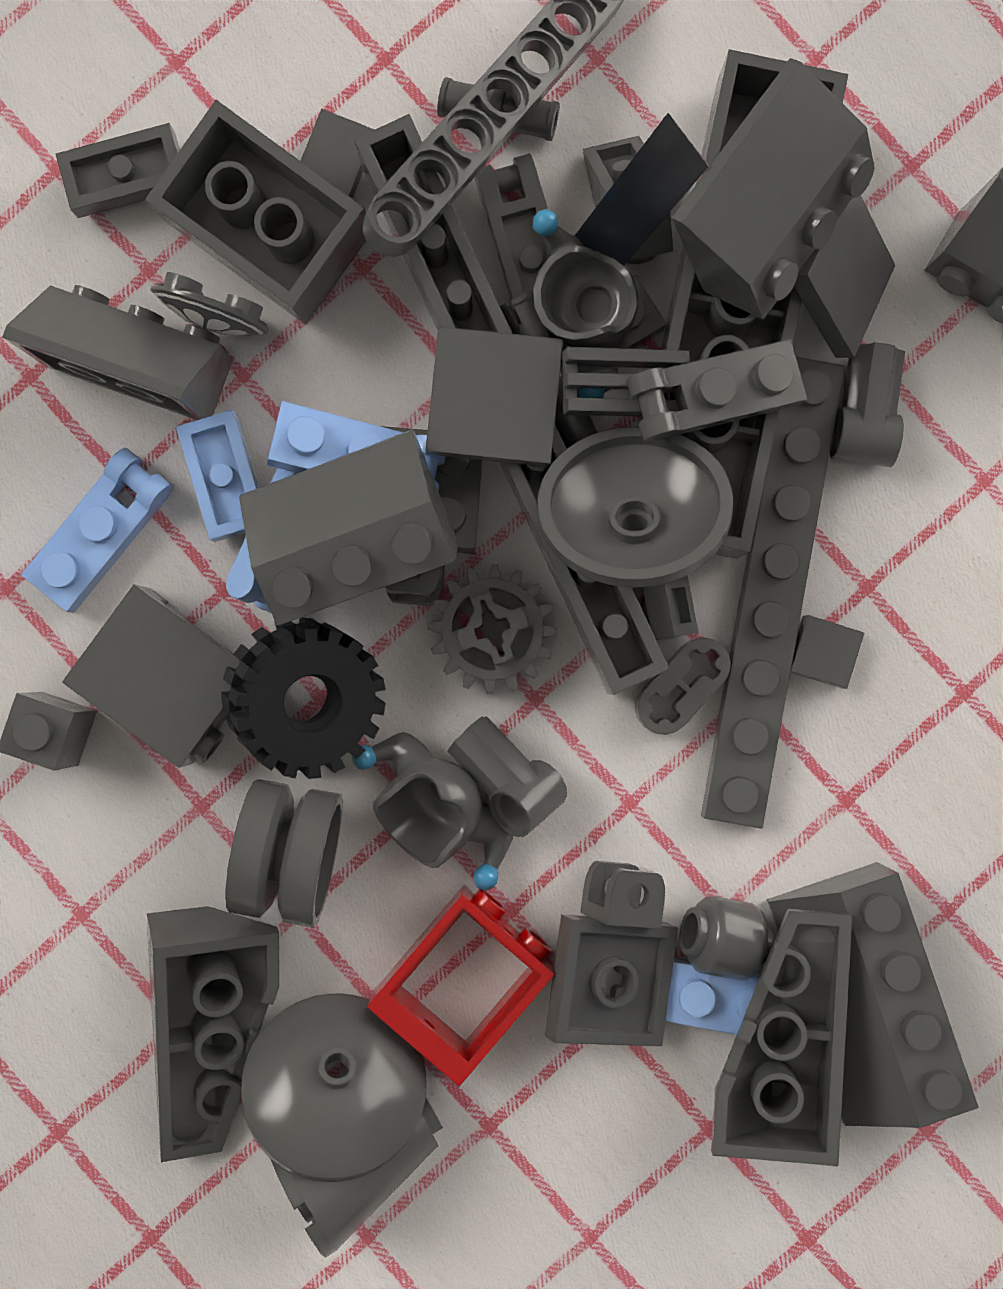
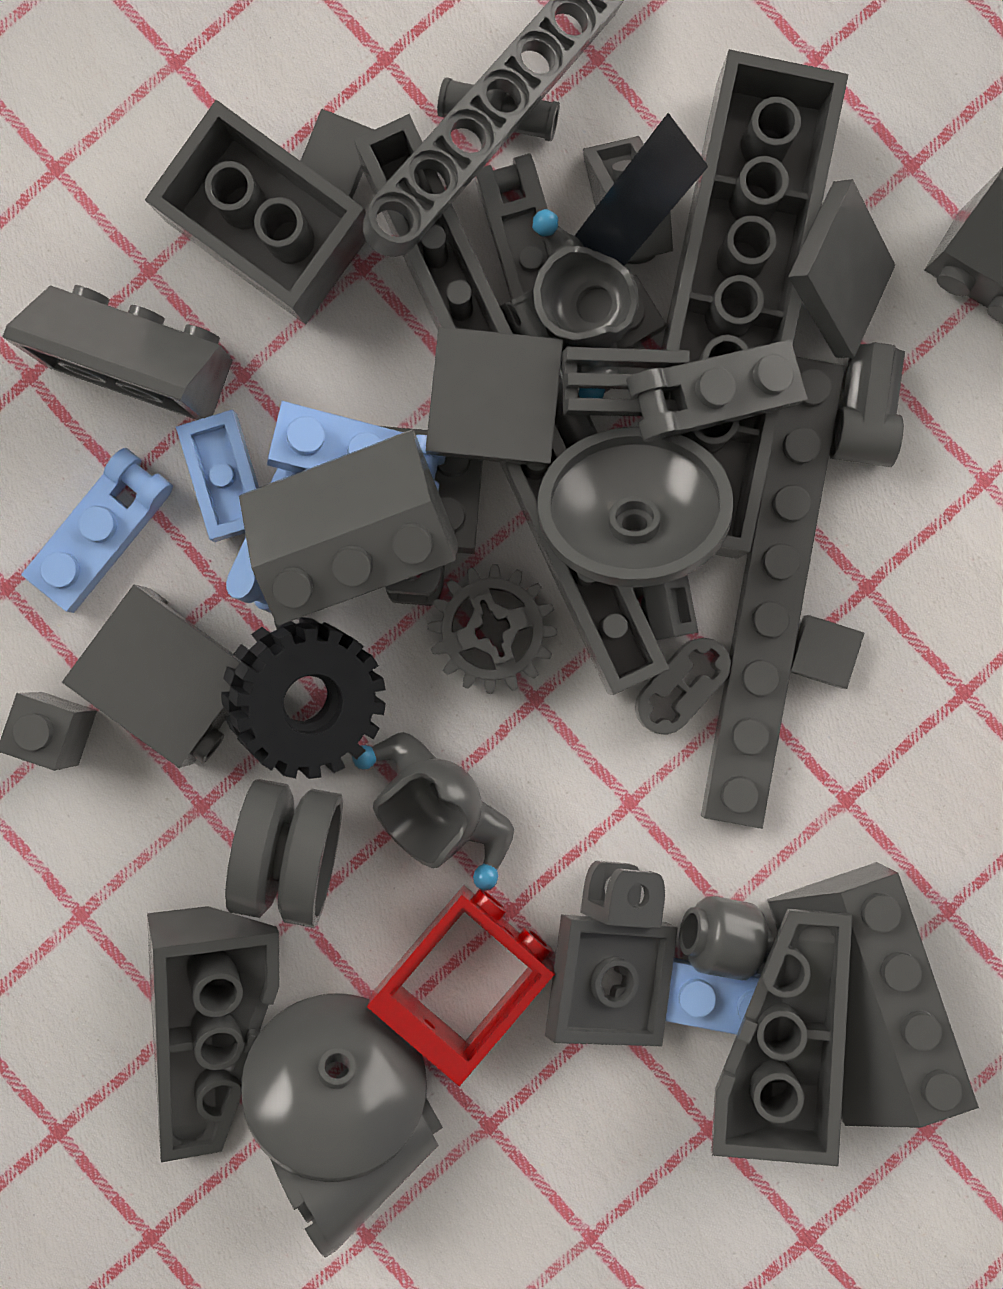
(116, 169): dark grey plate -> none
(186, 299): dark grey dish -> none
(518, 789): dark grey piece -> none
(774, 192): dark grey slope -> none

